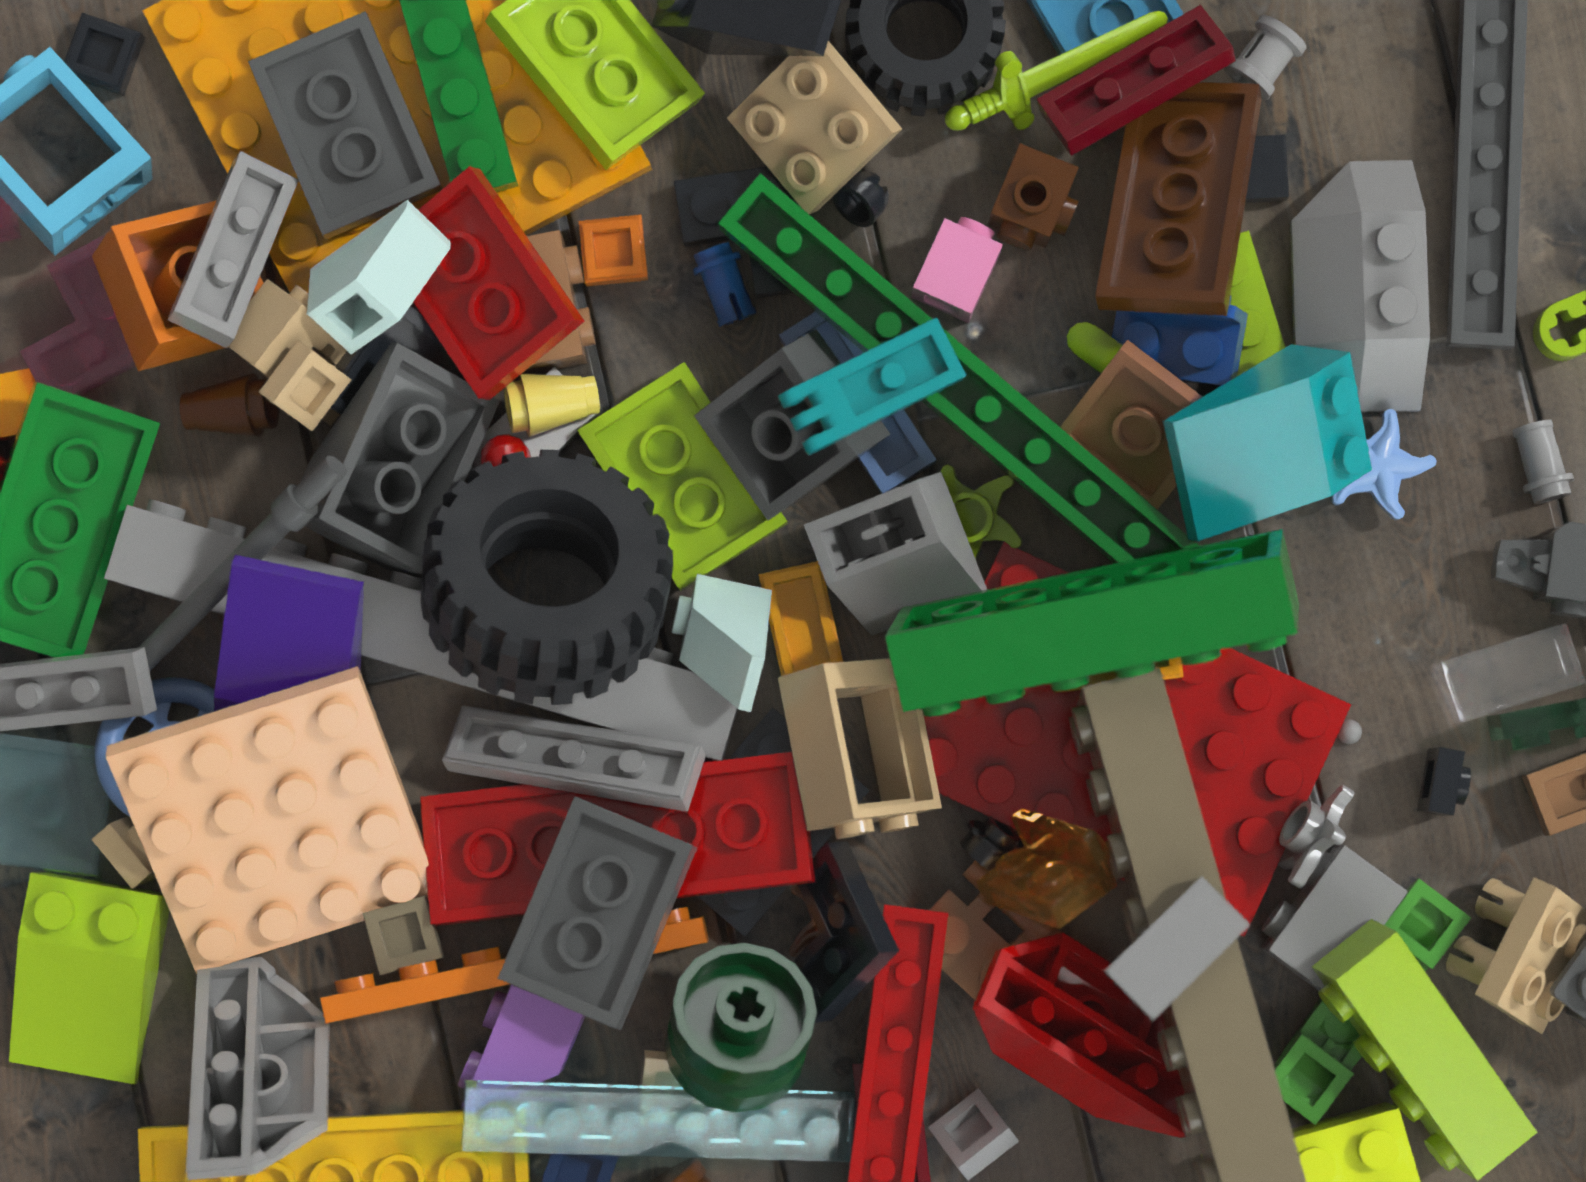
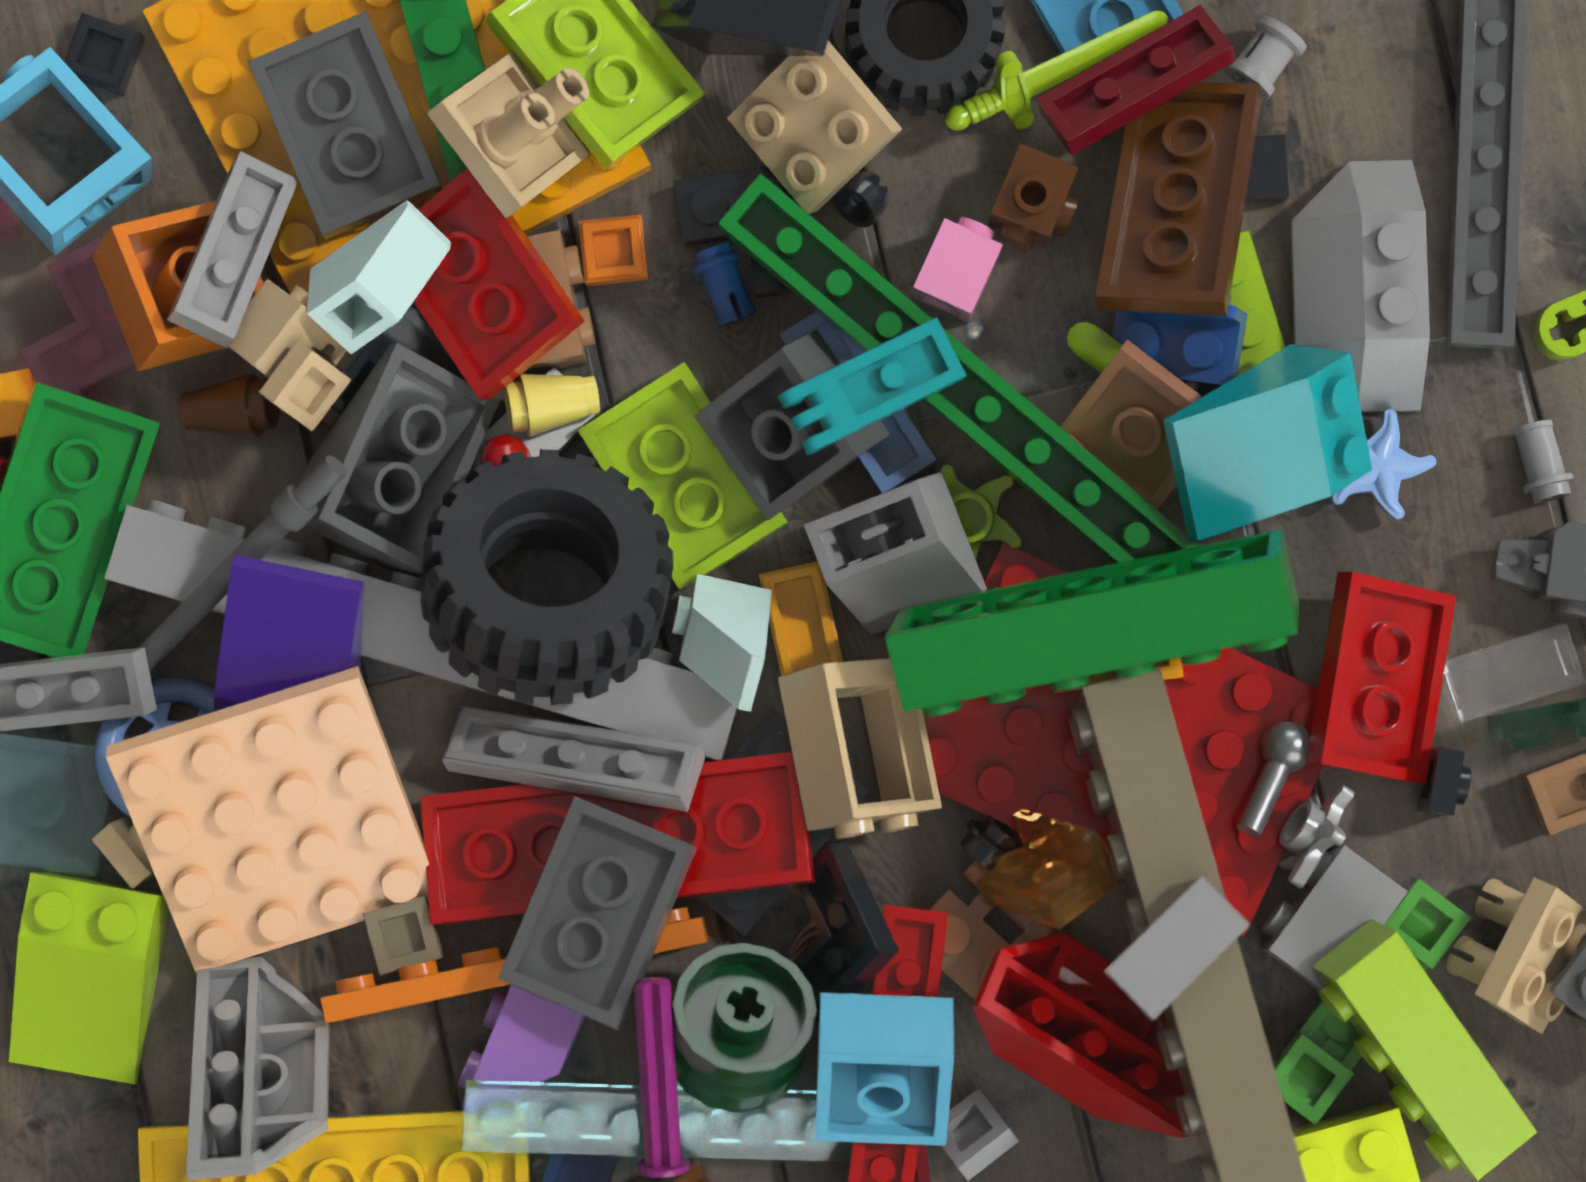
(513, 130): none -> tan plate
(658, 1080): none -> magenta axle
(884, 1069): none -> medium azure slope
(1284, 751): none -> flat silver bar
(1381, 678): none -> red plate

